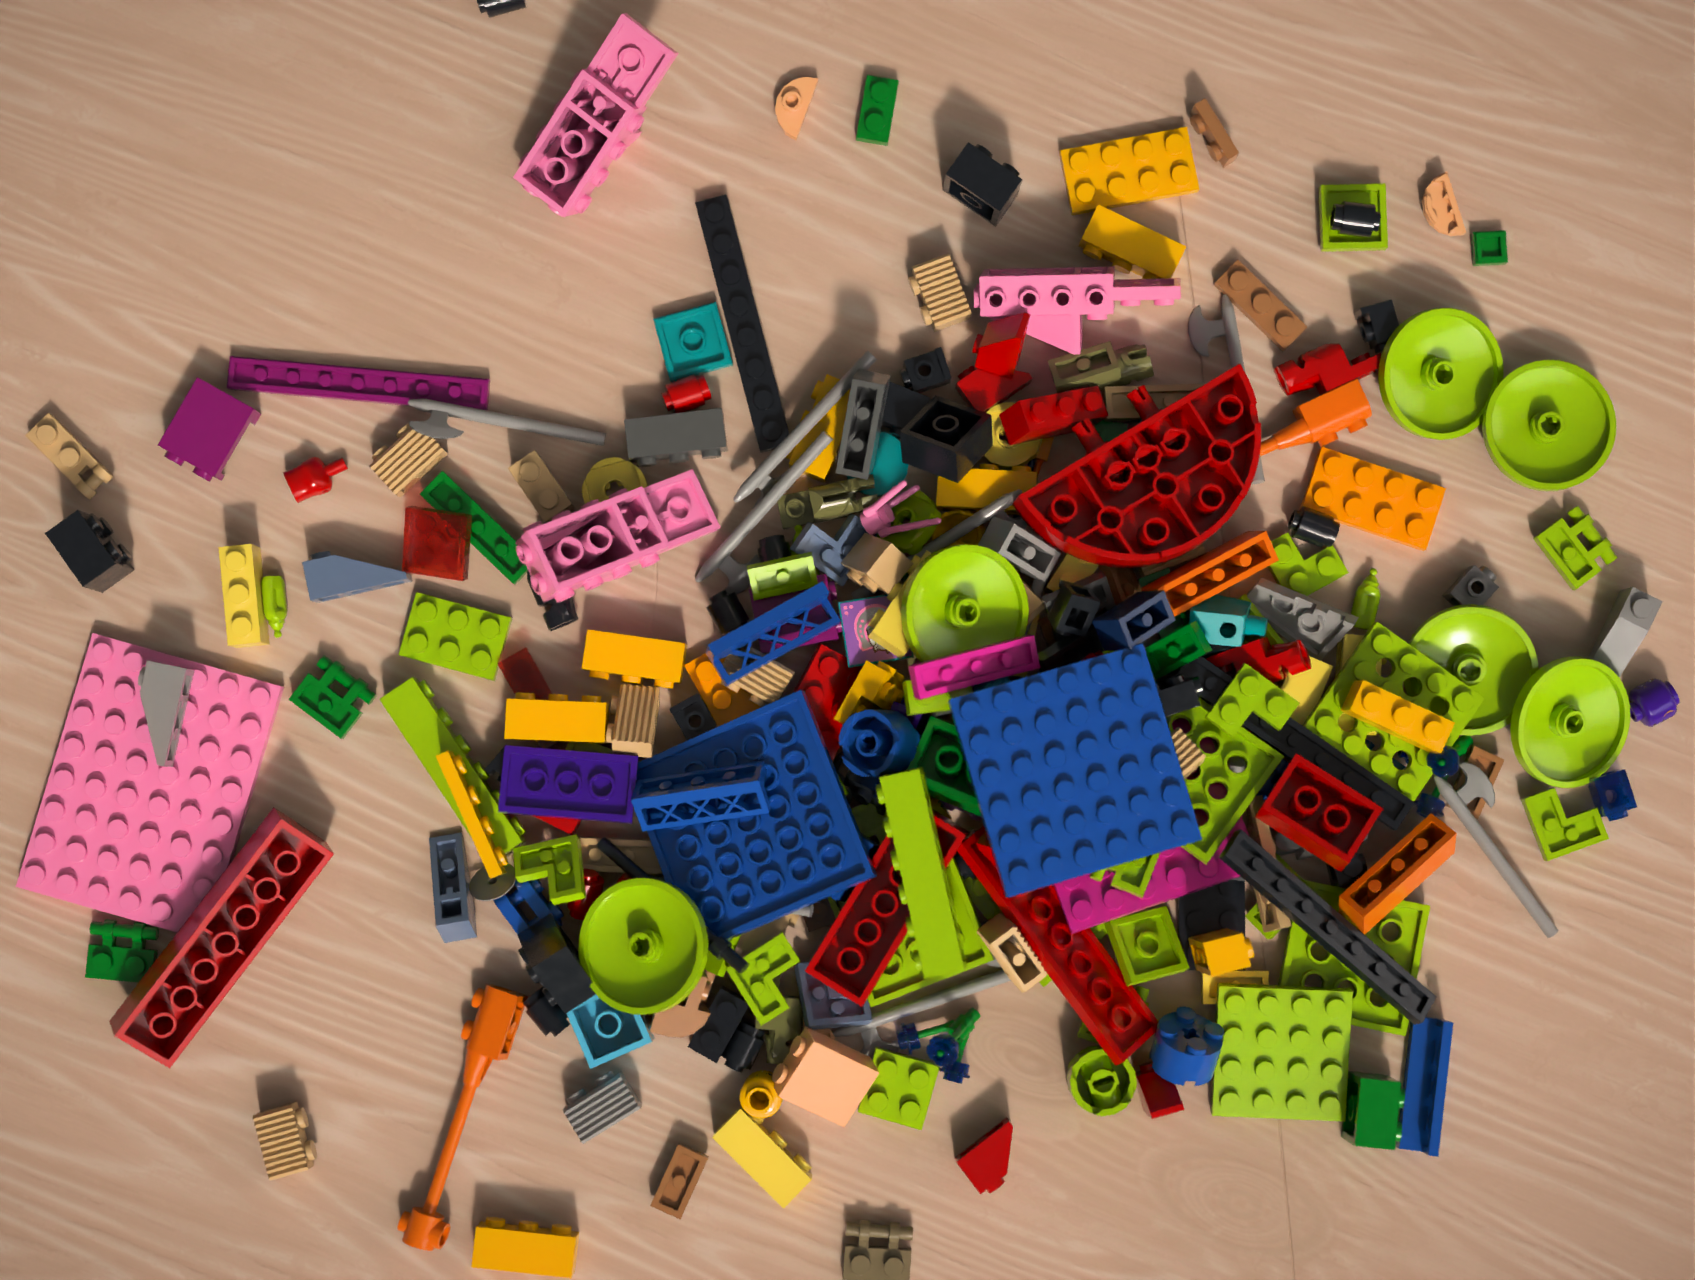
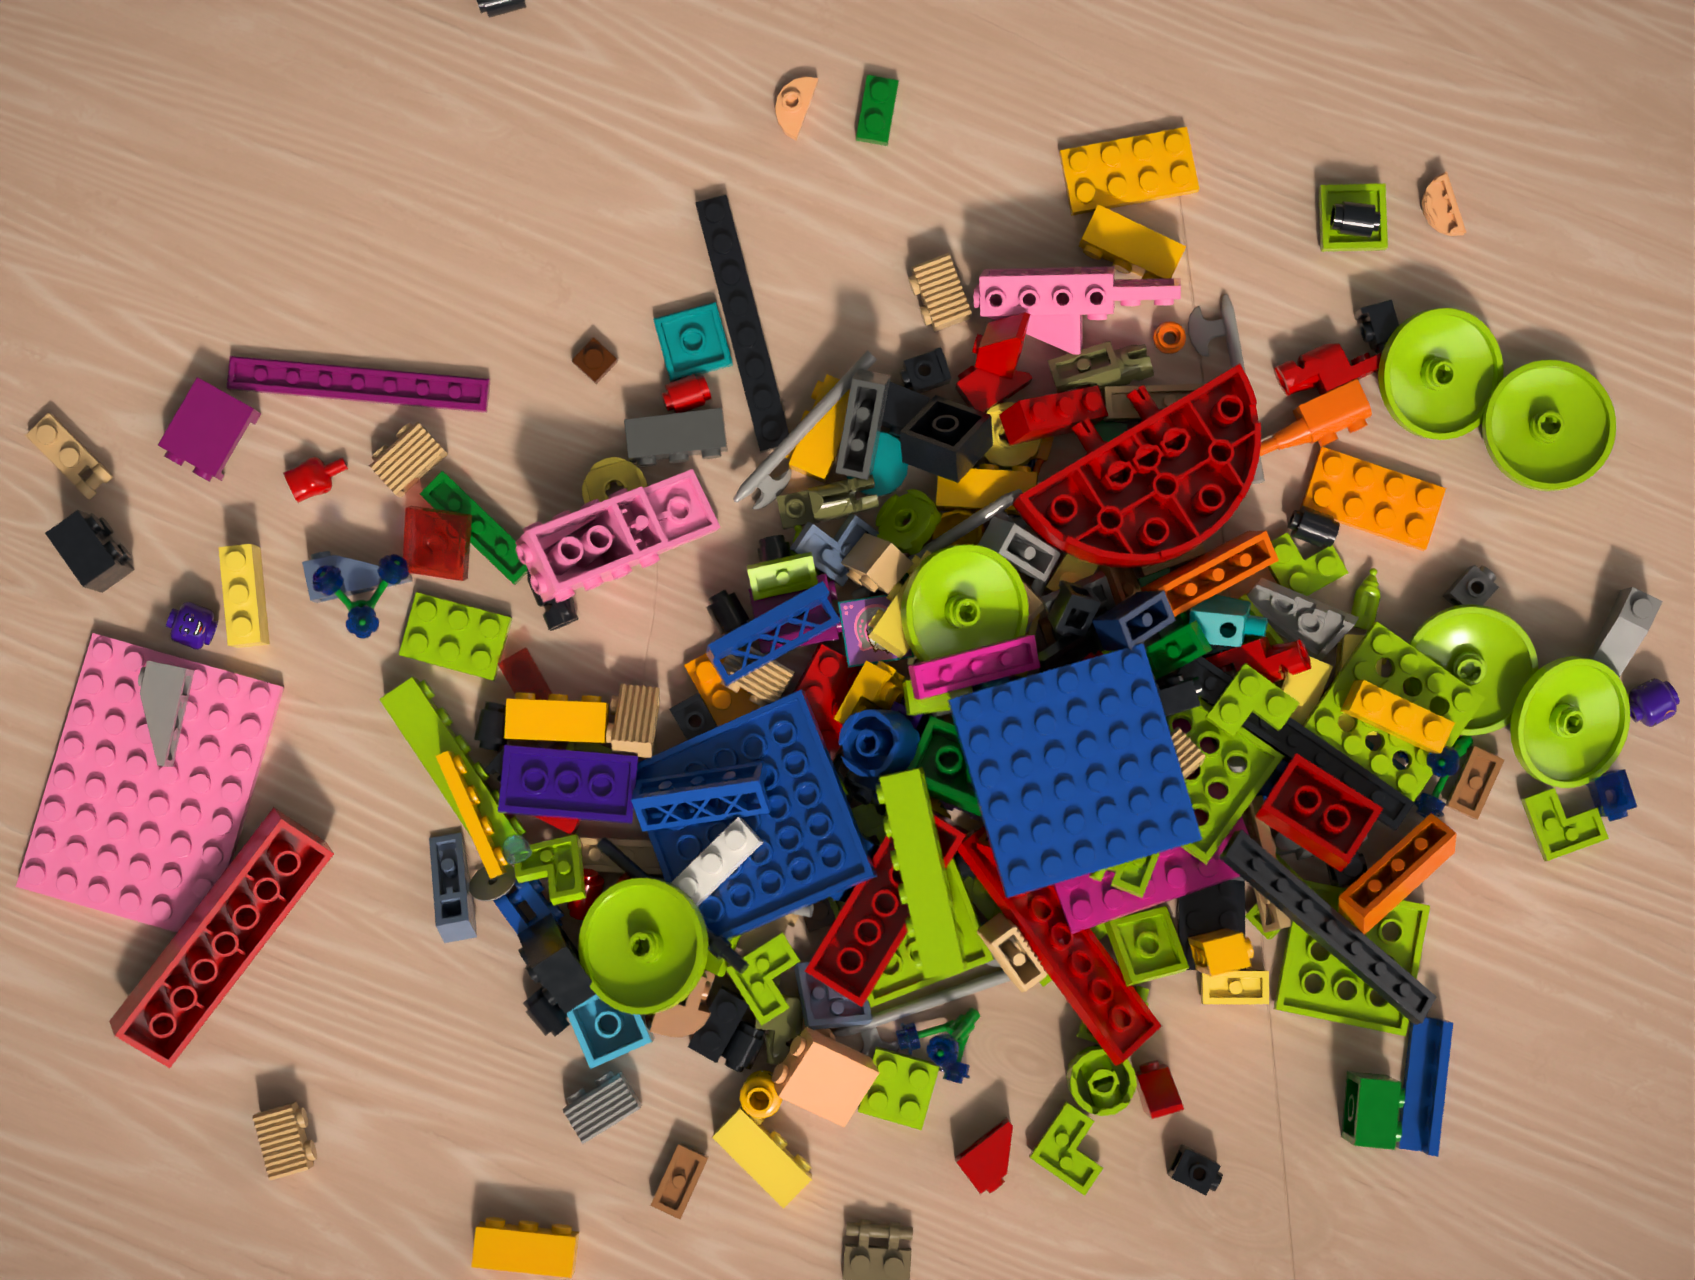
(120, 962): green plate -> none
(192, 625): none -> dark purple head
(274, 602): lime piece -> none
(325, 704): green plate -> none
(361, 612): none -> clear blue plant
(437, 424): light grey piece -> none
(487, 1039): orange bar -> none
(491, 726): none -> black brick
(516, 849): none -> clear light blue hinge
(540, 486): tan brick -> none
(594, 360): none -> reddish brown plate
(595, 118): bright pink wedge -> none
(634, 658): yellow brick -> none
(718, 861): none -> white plate
(721, 558): light grey piece -> none
(879, 515): bright pink plant -> none
(982, 183): black brick -> none
(1058, 1151): none -> lime plate
(1176, 330): none -> orange plate
(1184, 1165): none -> black brick
(1186, 1047): blue brick -> none
(1219, 143): medium nougat plate -> none
(1260, 305): medium nougat plate -> none
(1282, 1052): lime plate -> none
(1479, 785): light grey piece -> none
(1489, 248): green tile -> none
(1568, 553): lime plate -> none

